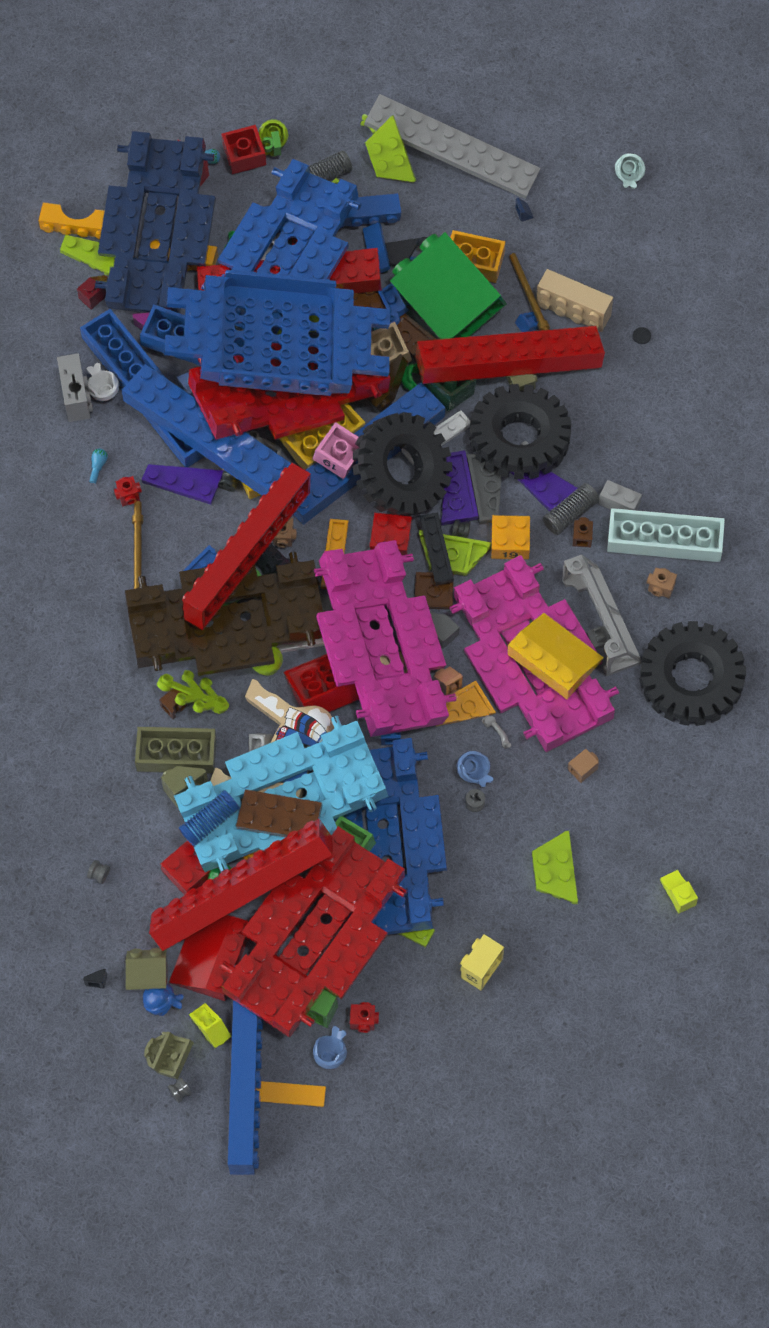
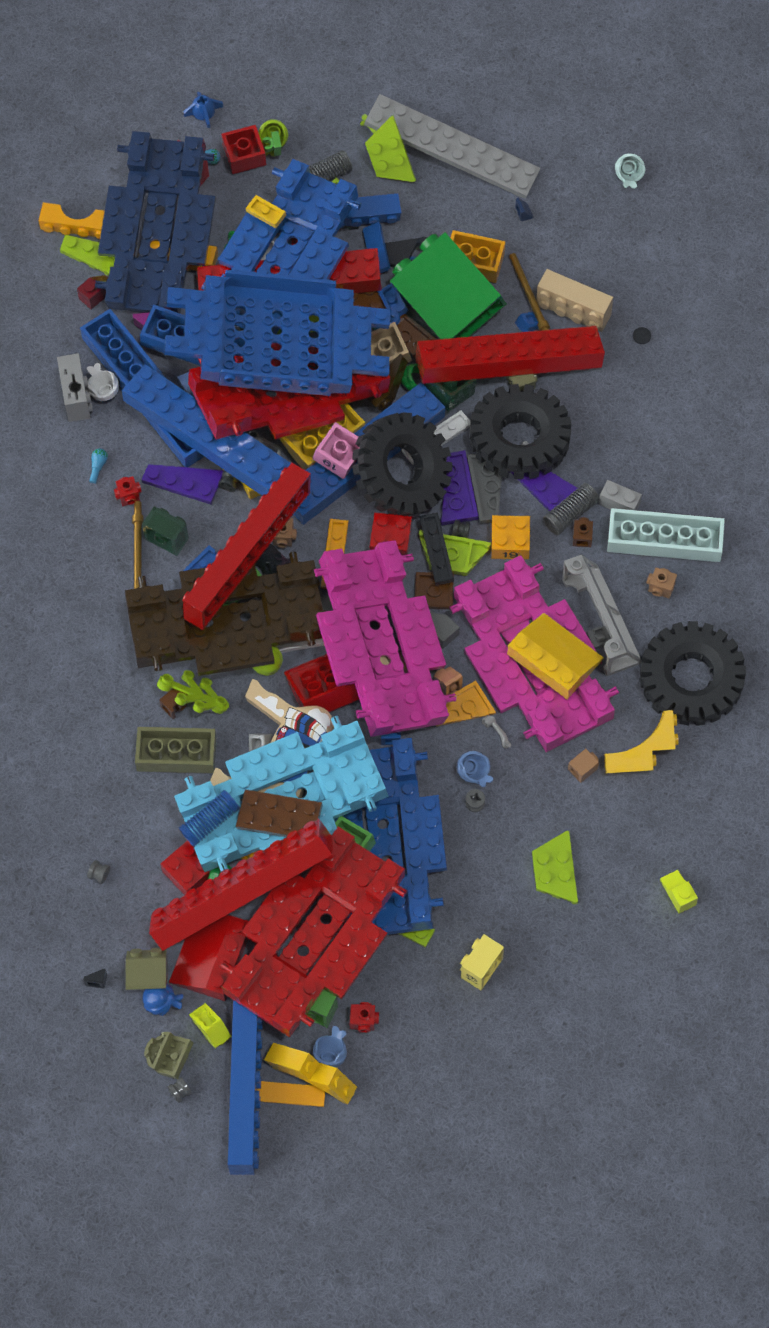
(165, 530): none -> clear green brick
(174, 780): olive slope -> none
(203, 108): none -> blue piece
(265, 211): none -> yellow plate
(310, 1070): none -> yellow arch
(641, 757): none -> yellow arch

